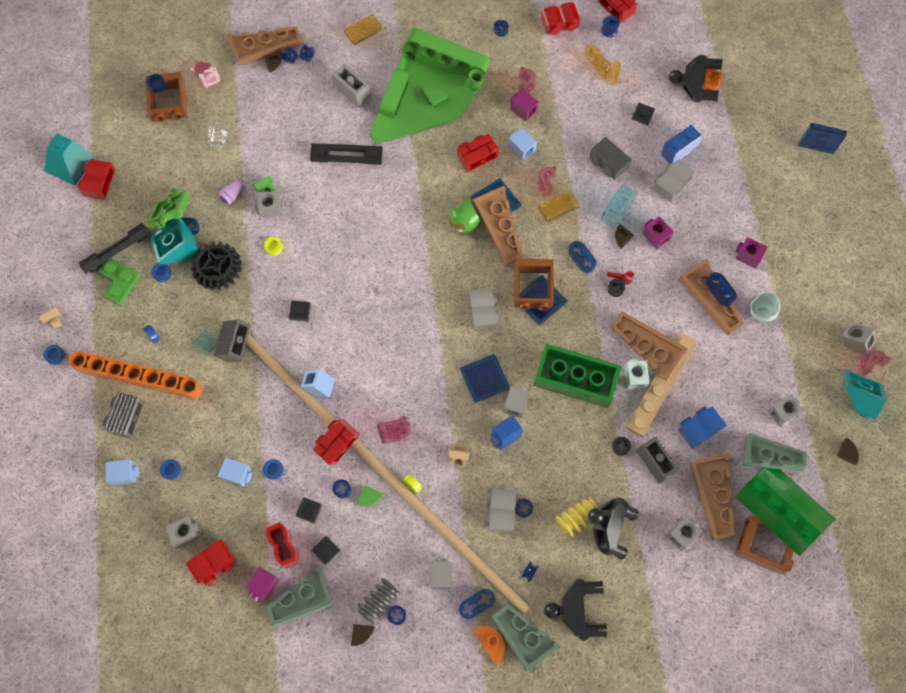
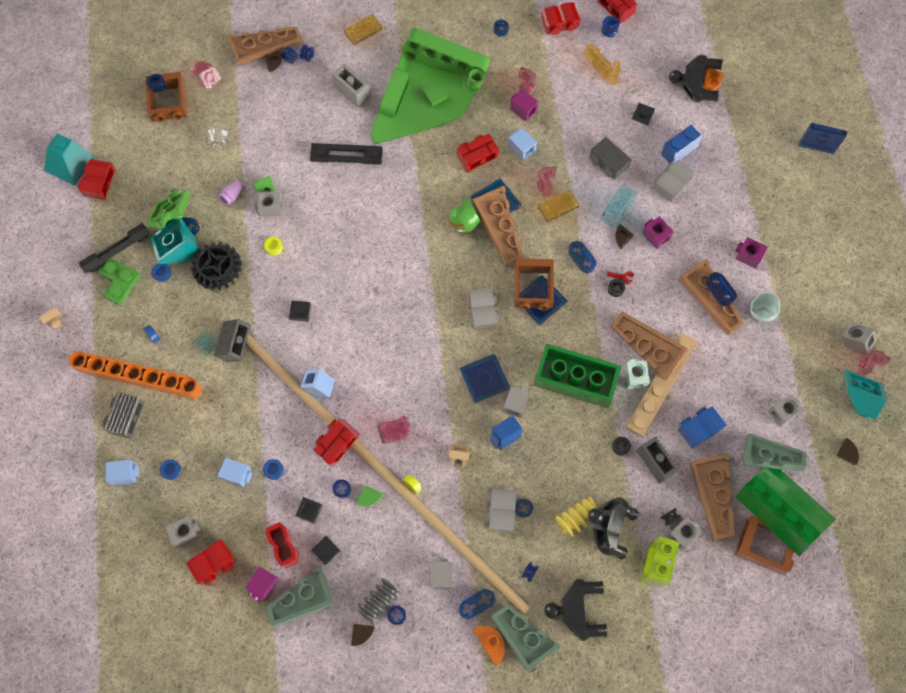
(54, 354): blue tile -> none
(656, 569): none -> lime window
(670, 517): none -> black bush

